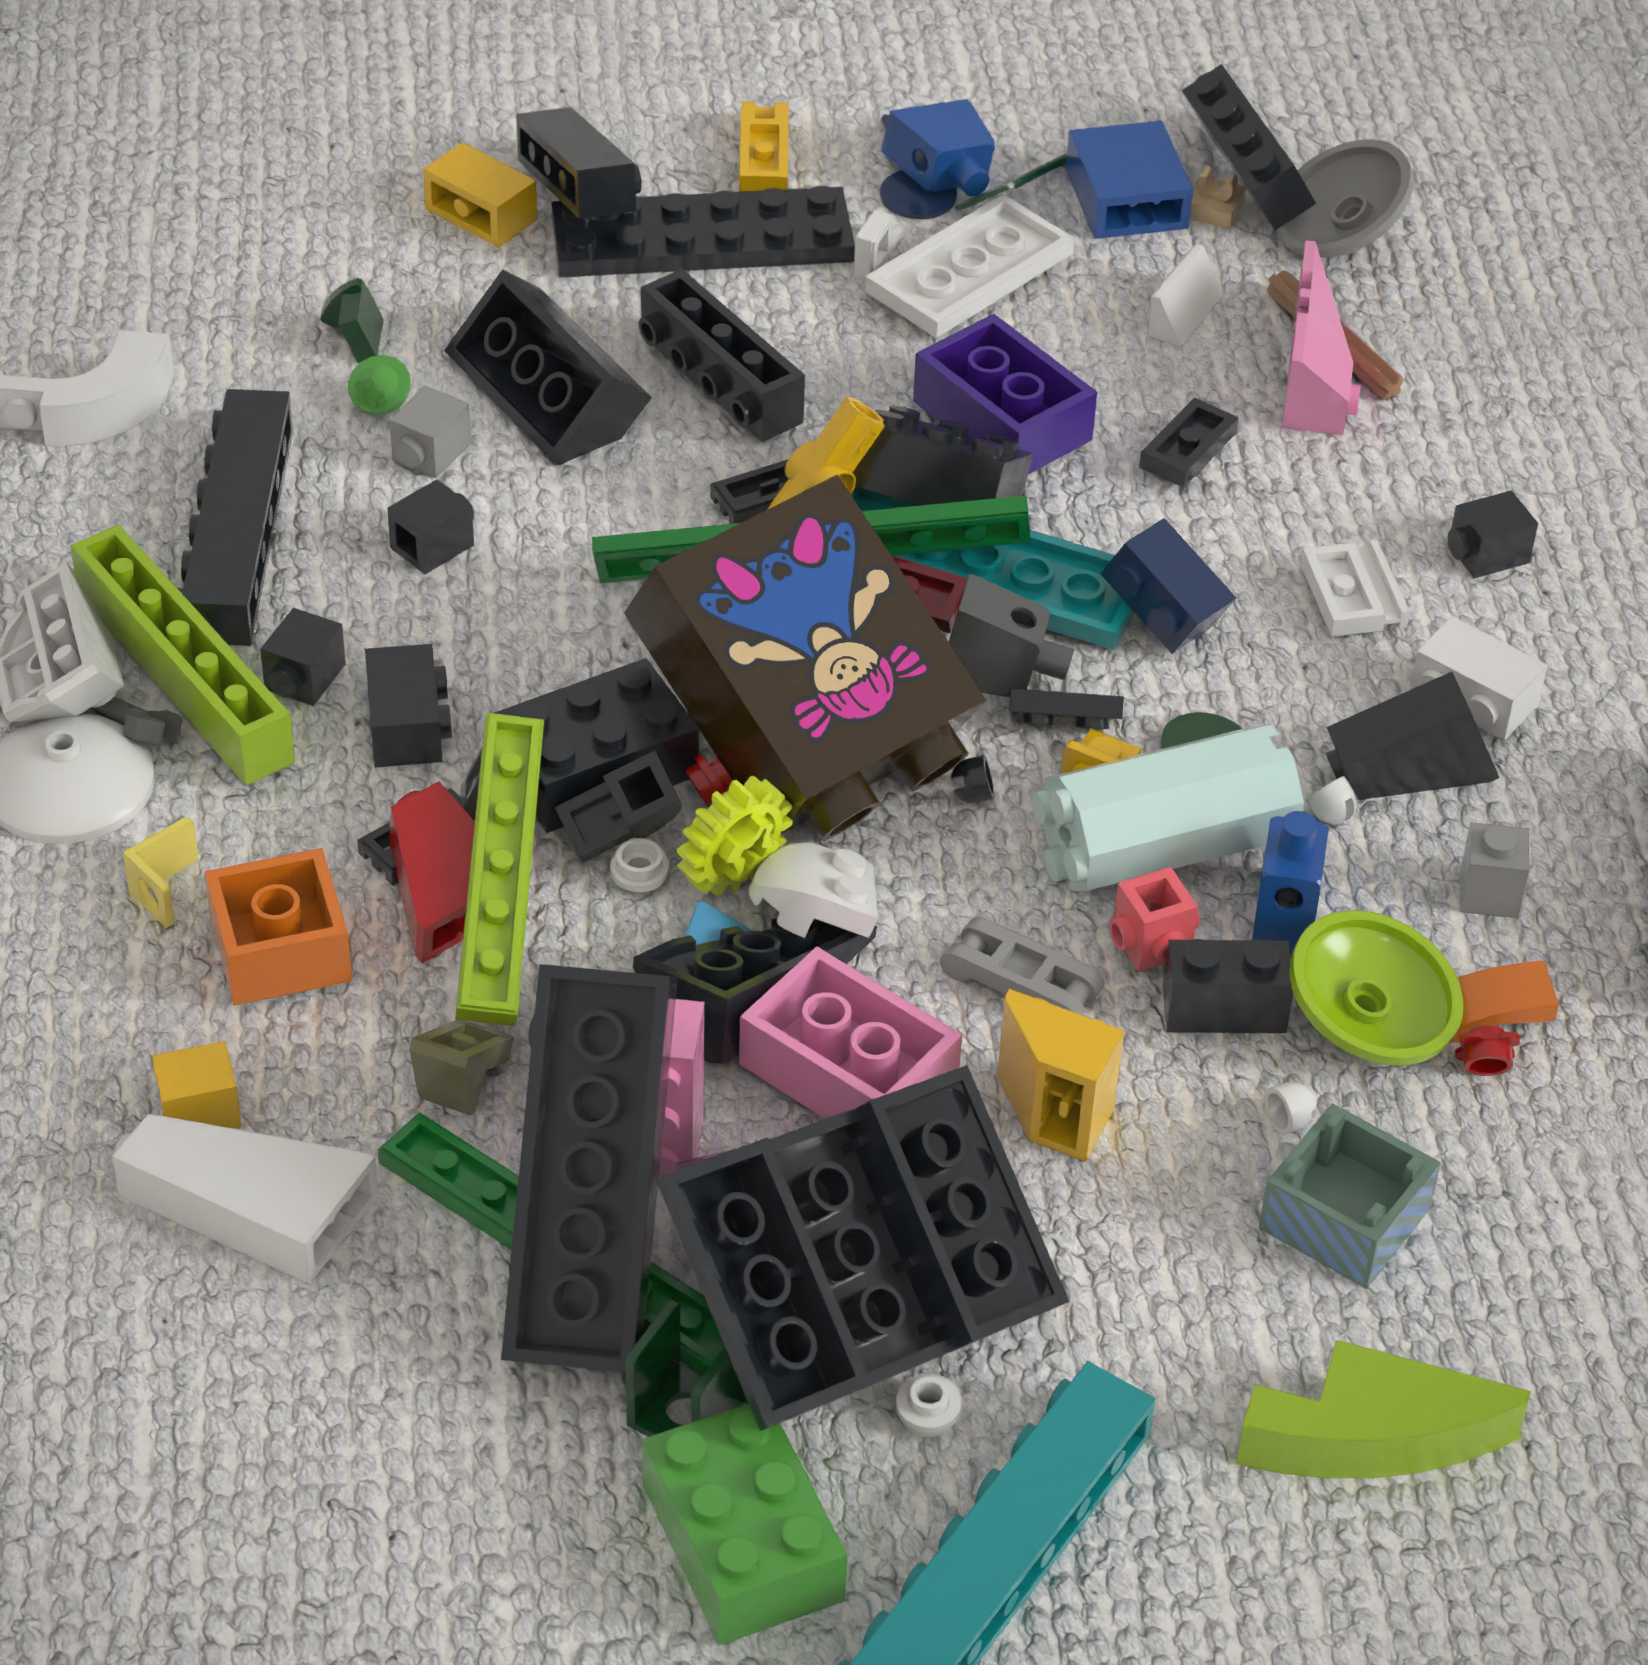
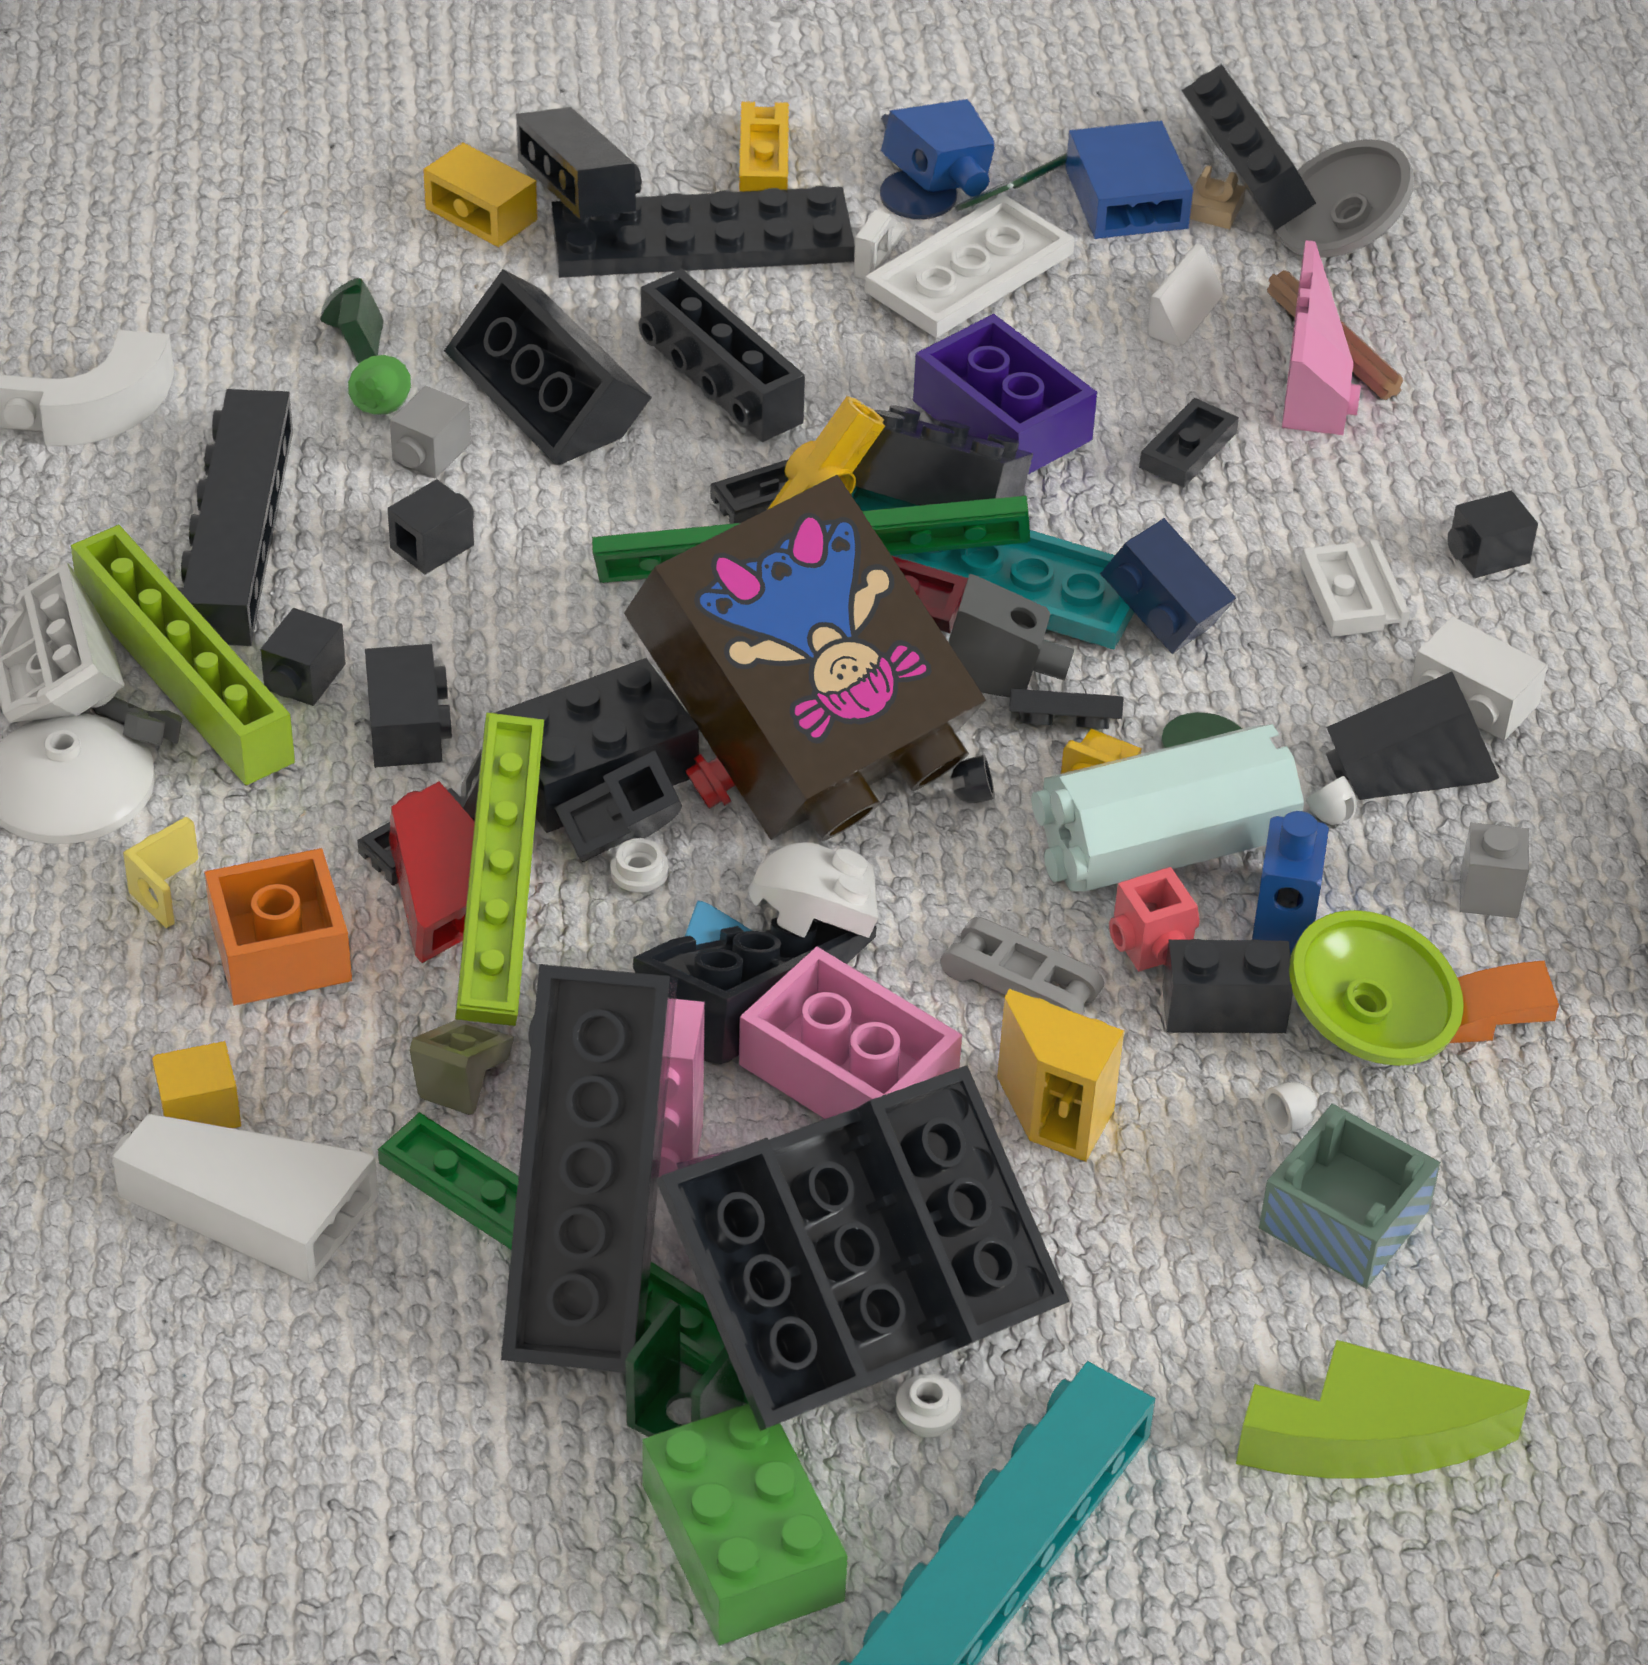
(734, 835): neon yellow gear -> none
(1487, 1050): red plate -> none

